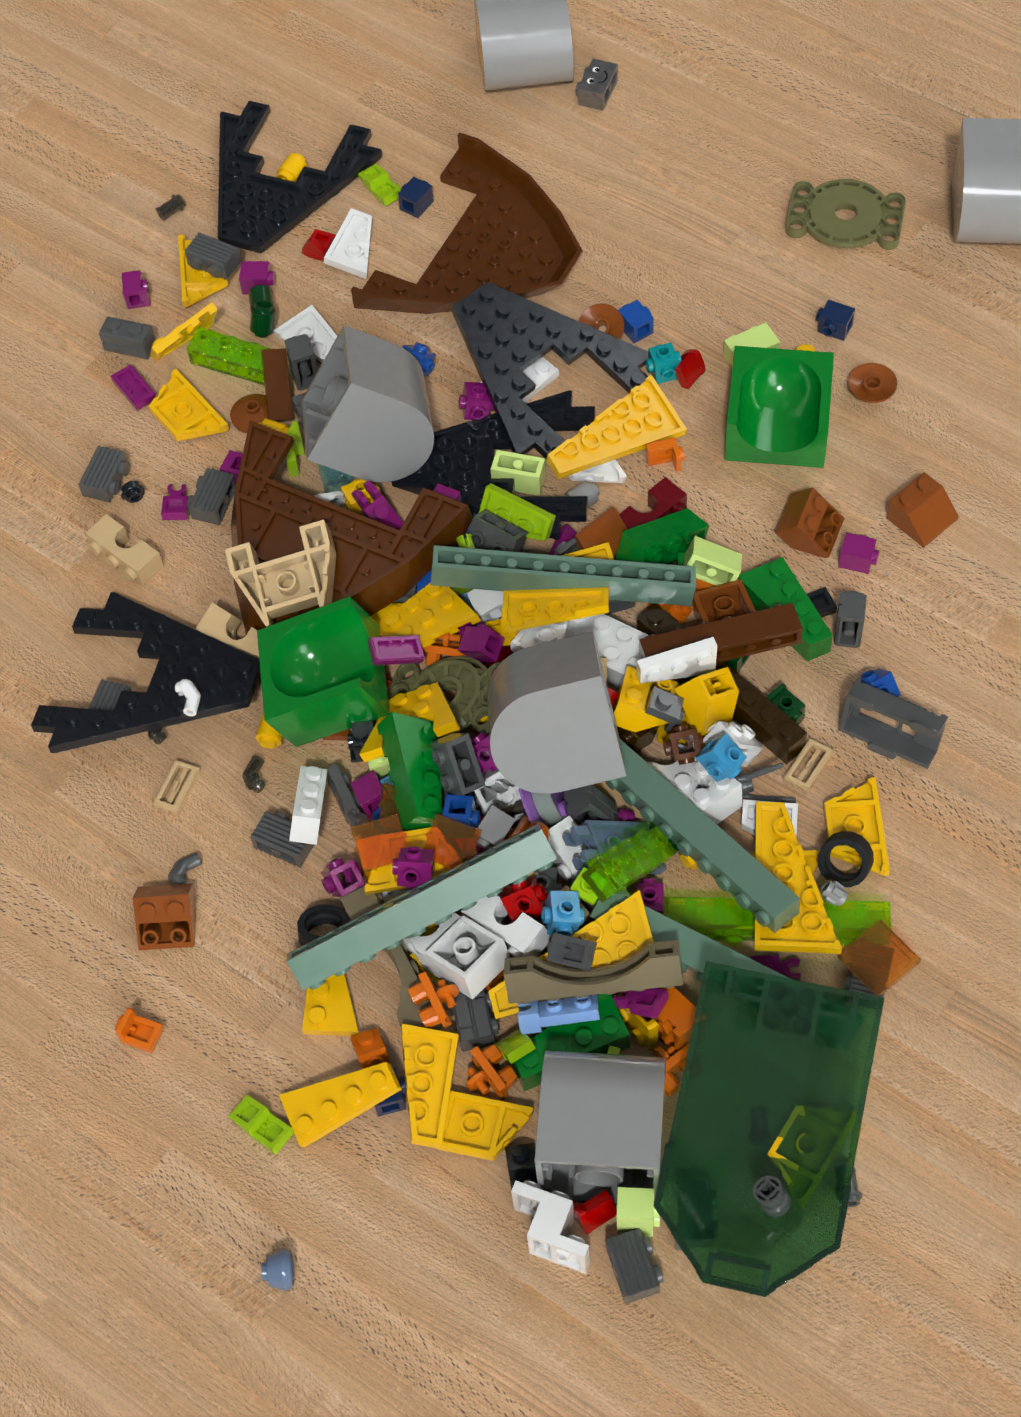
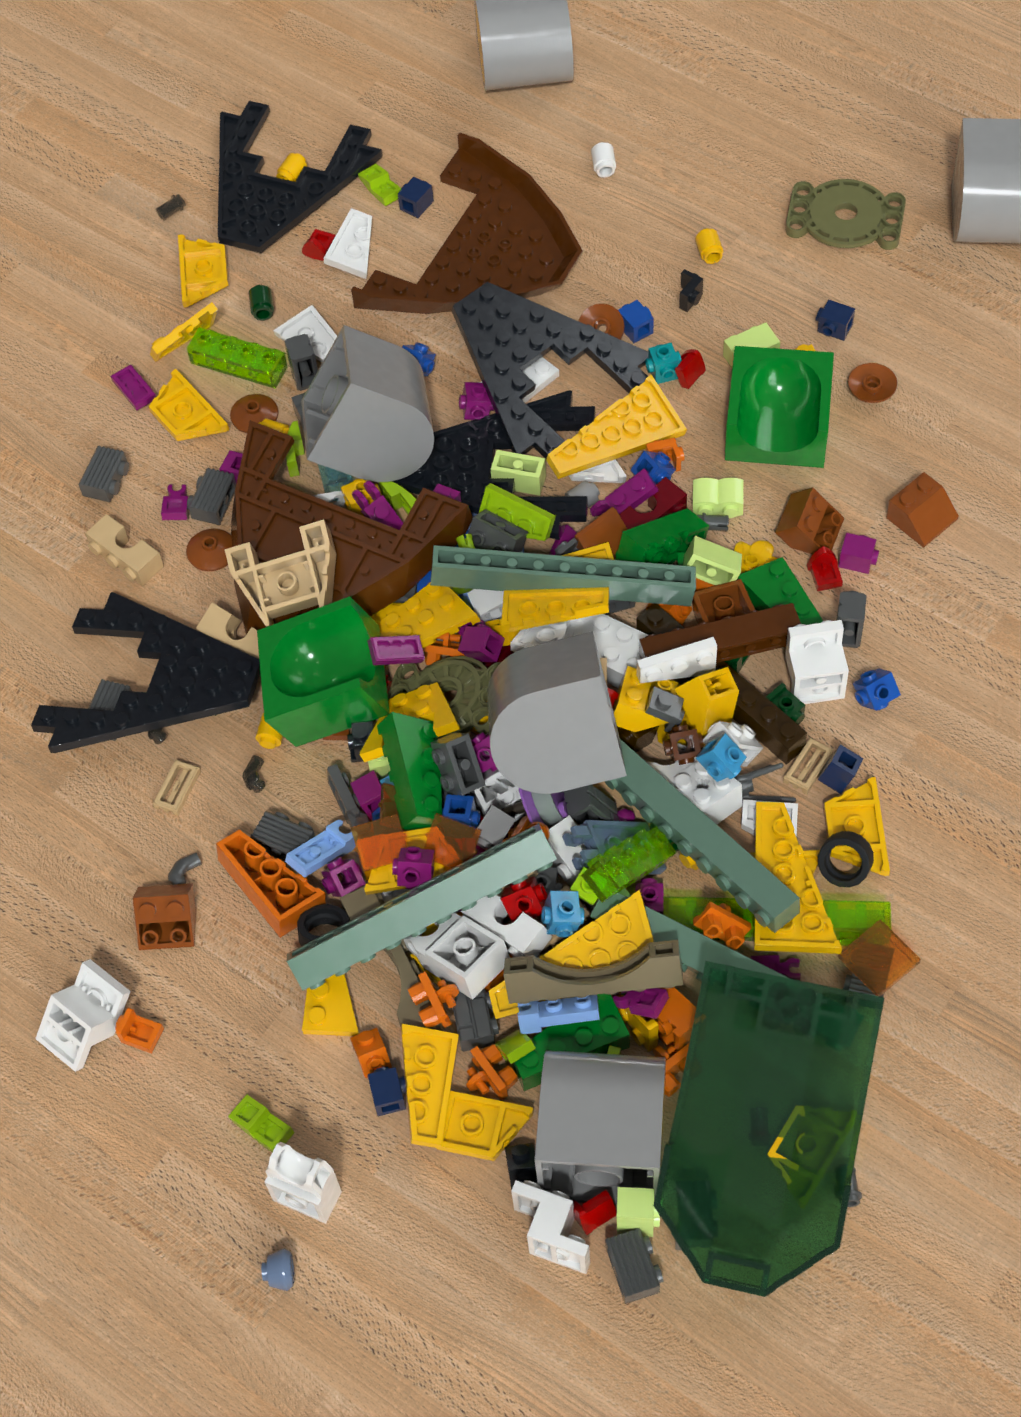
(82, 1015): none -> white bracket
(127, 337): dark grey brick -> none
(132, 491): black plate -> none
(135, 290): magenta brick -> none
(188, 689): white arm -> none
(209, 557): none -> dark orange dish
(212, 256): dark grey brick -> none
(255, 273): magenta brick -> none
(262, 318): dark green brick -> none
(267, 882): none -> orange wedge
(277, 384): reddish brown tile -> none
(302, 1182): none -> white brick
(308, 805): white brick -> none
(321, 849): none -> light blue plate
(333, 1102): yellow wing -> none
(397, 496): none -> lime slope
(571, 951): dark grey bracket -> none
(597, 84): flat silver brick -> none
(603, 159): none -> white brick
(630, 493): none -> magenta hinge
(656, 464): none -> blue brick
(692, 290): none -> black bracket
(709, 245): none -> yellow brick
(716, 522): none -> dark grey pin
(718, 496): none -> yellowish green brick
(720, 923): none -> orange hips
(754, 555): none -> yellow plate
(771, 1196): dark grey wheel -> none
(817, 661): none -> white bracket
(823, 602): black tile -> none
(825, 569): none -> red tile
(833, 892): light grey bar -> none
(840, 769): none -> dark blue brick
(887, 739): dark grey piece -> none

